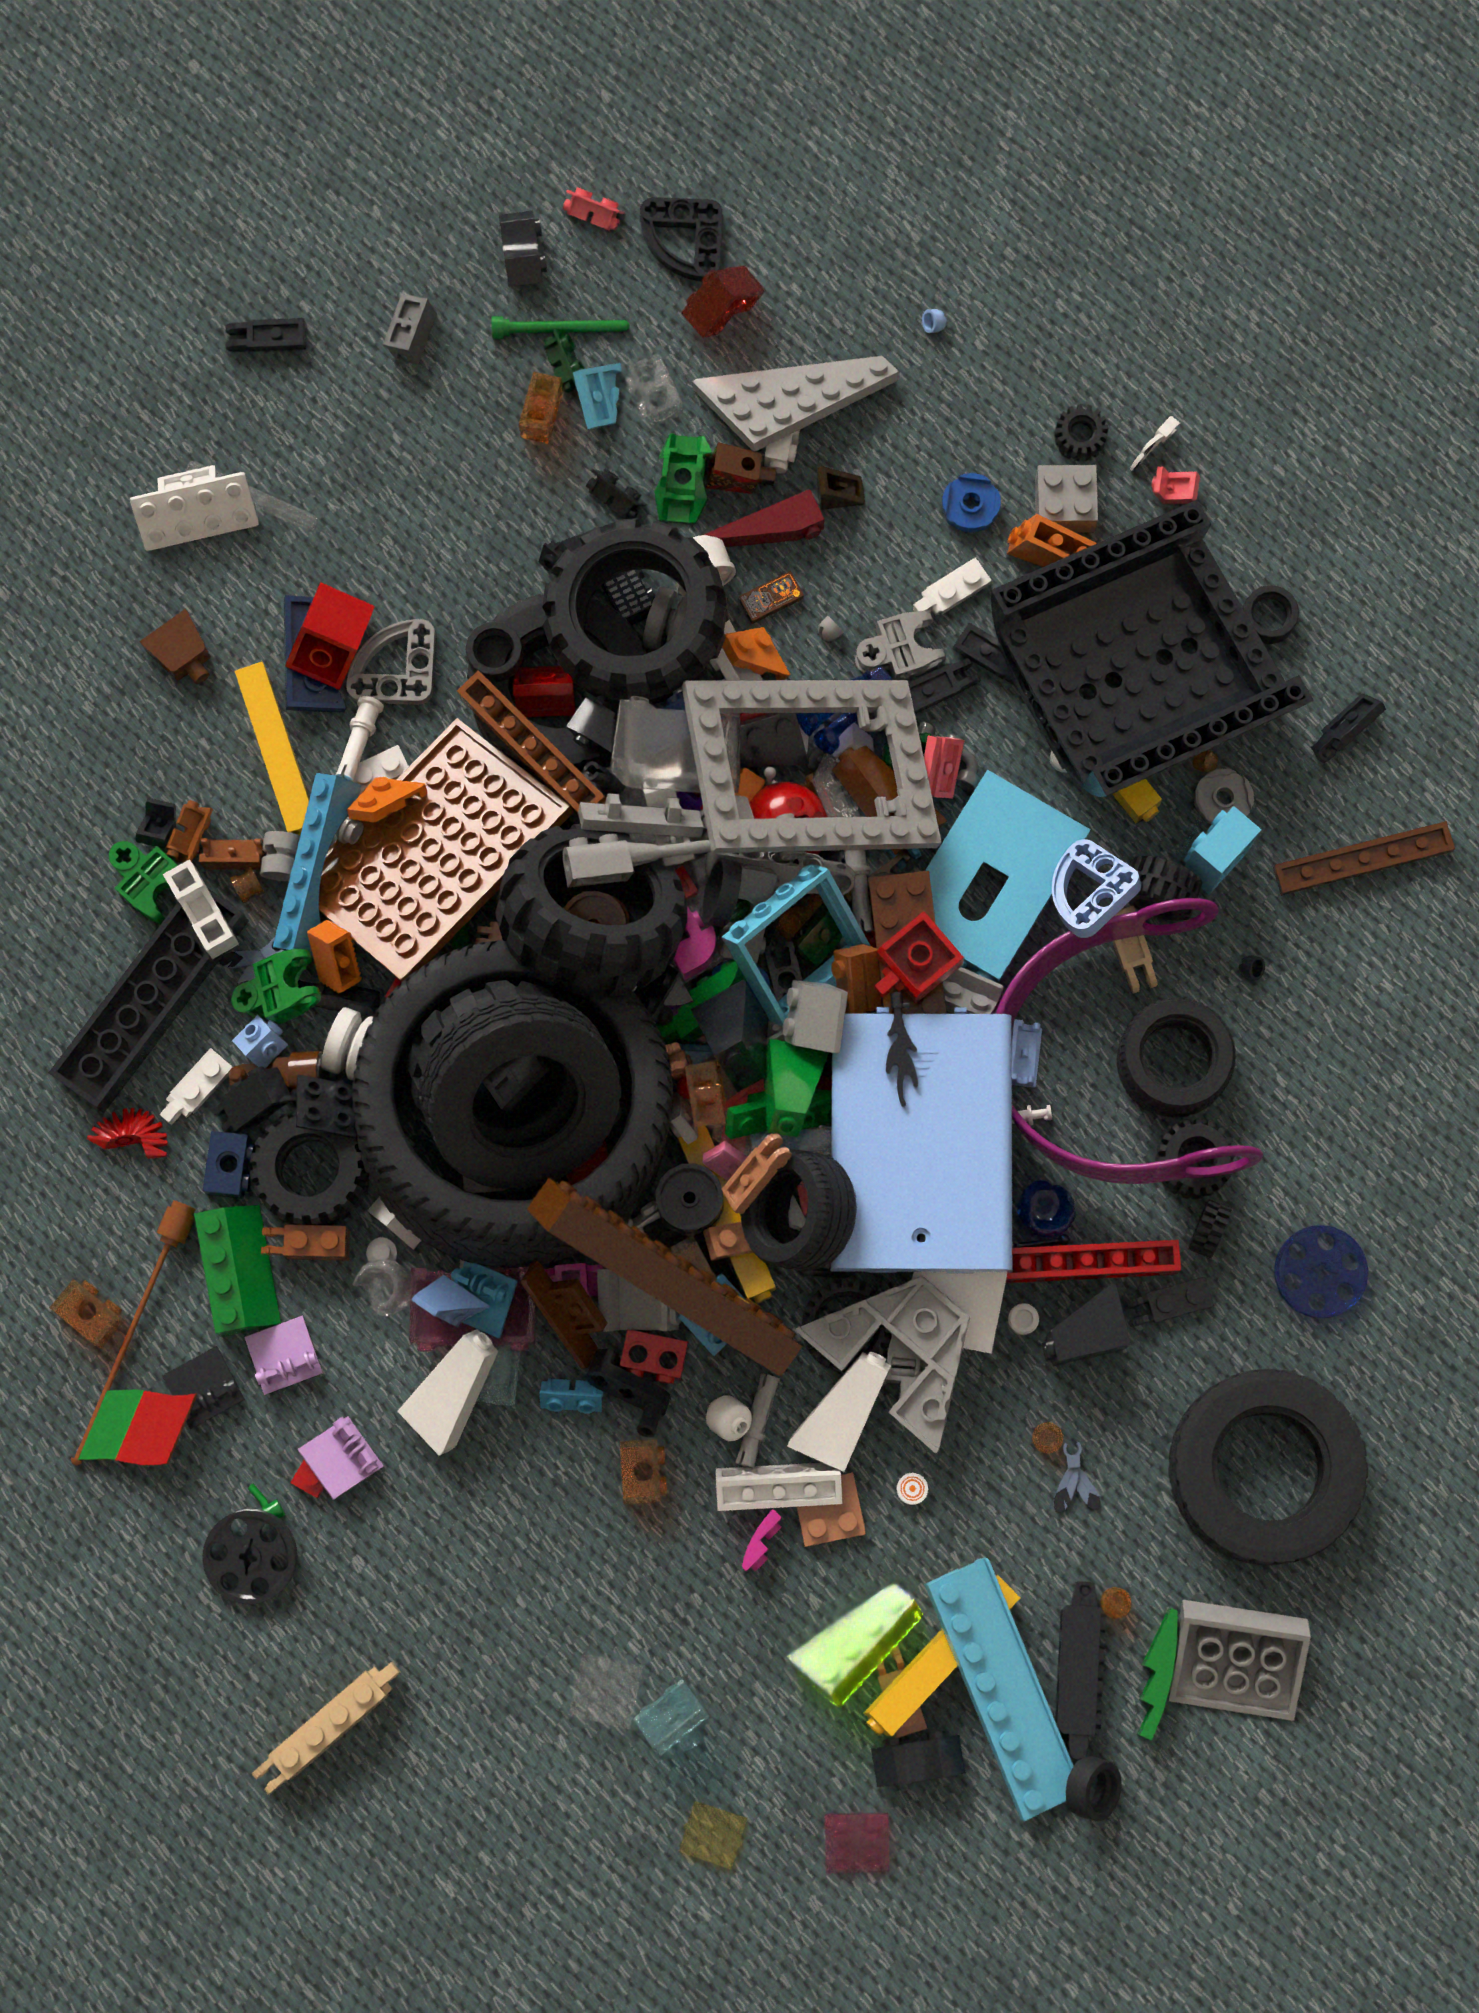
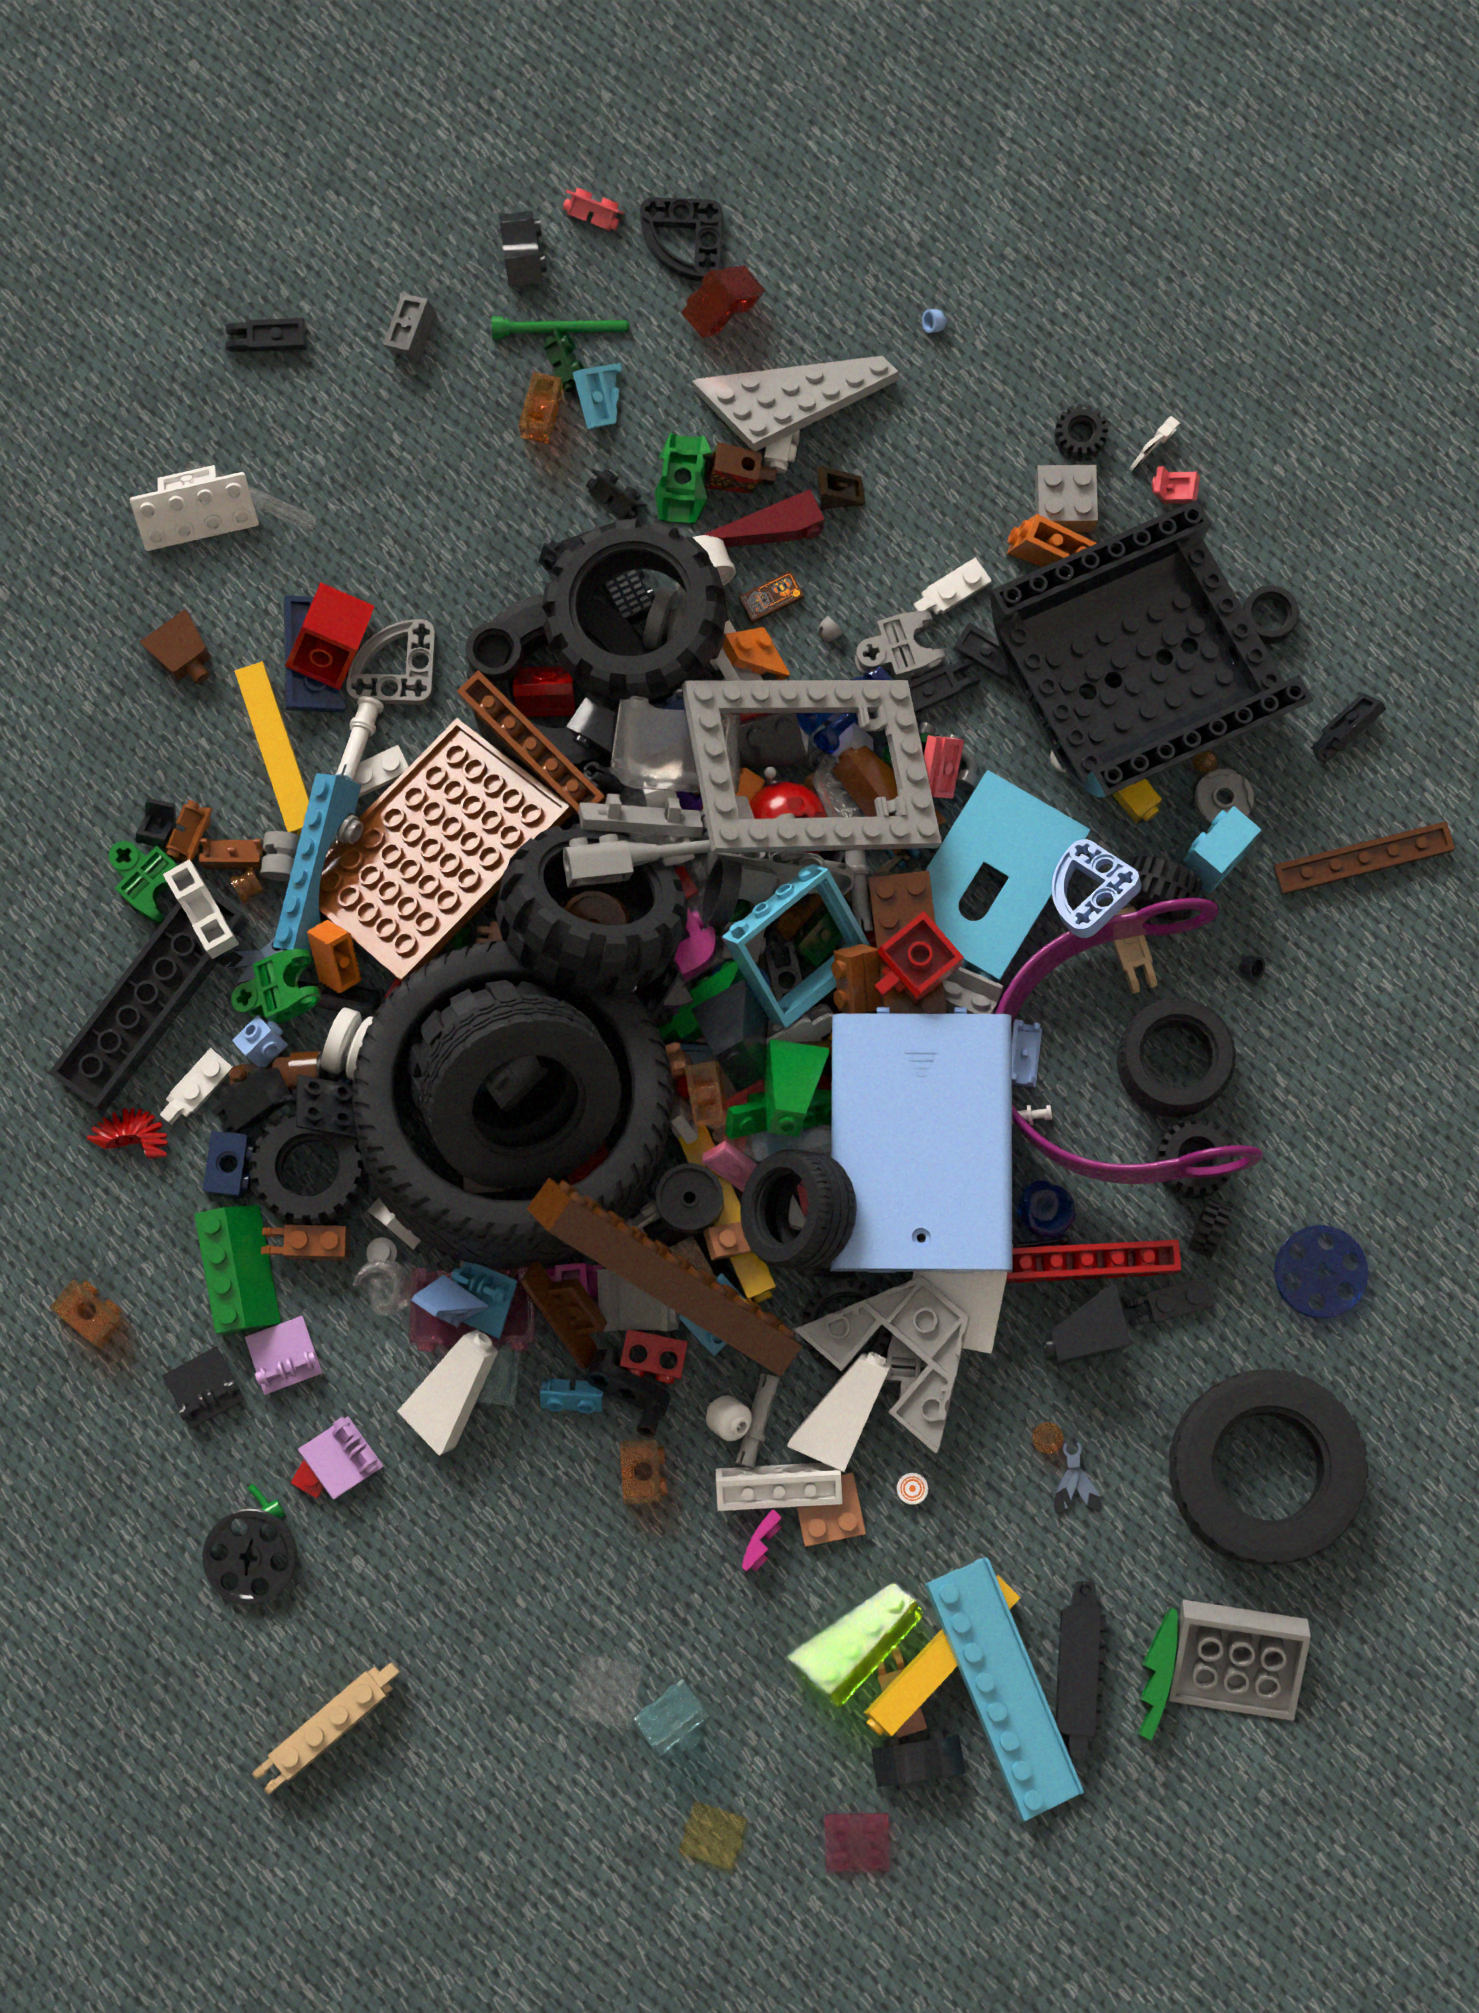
(138, 1423): flag -> none
(383, 798): orange wing -> none
(658, 389): clear brick -> none
(755, 1173): nougat hinge -> none
(815, 1016): light grey slope -> none
(897, 1052): black piece -> none
(980, 516): blue plate -> none
(1023, 1319): white tile -> none
(1080, 1783): black tyre -> none
(1115, 1602): clear orange plate -> none

